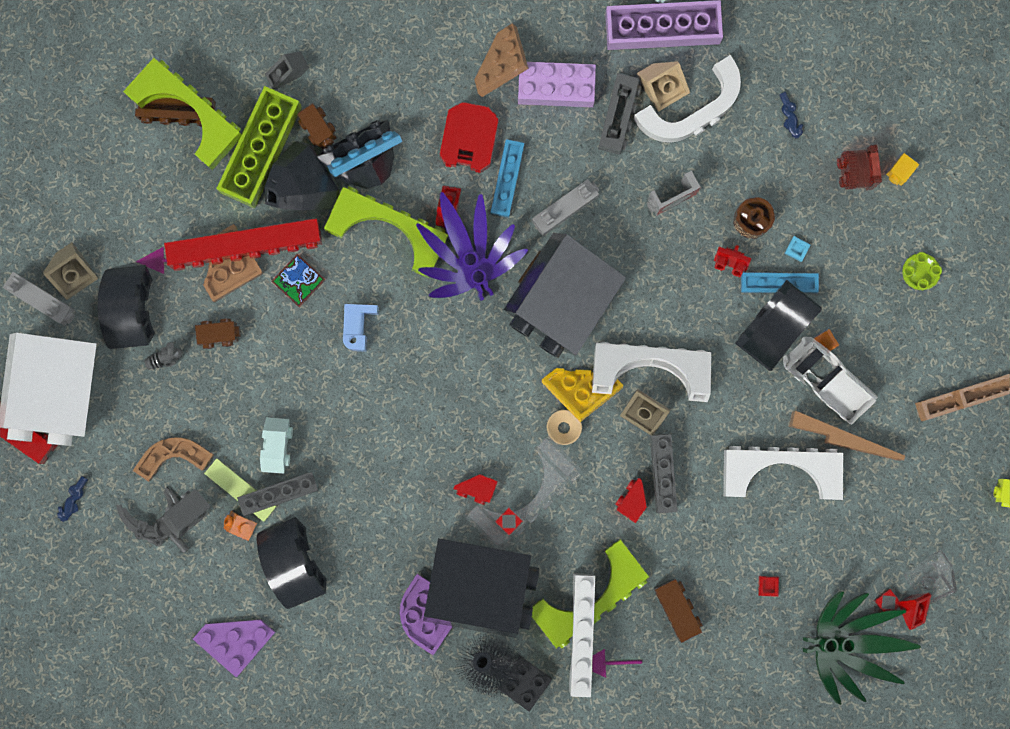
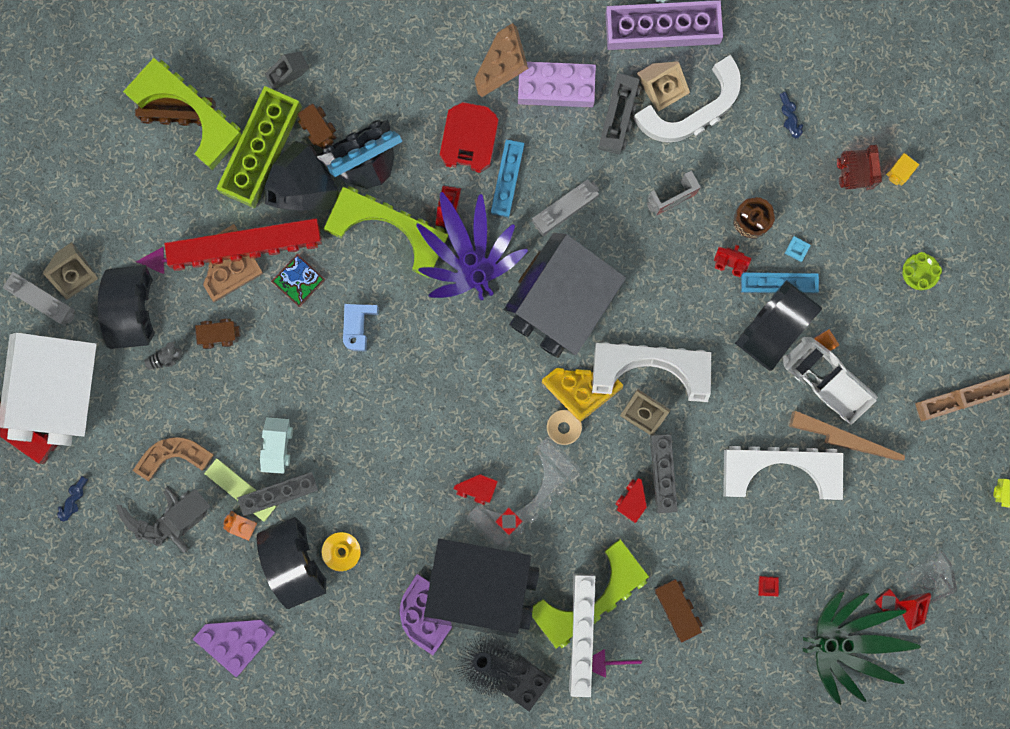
(334, 559): none -> yellow dish

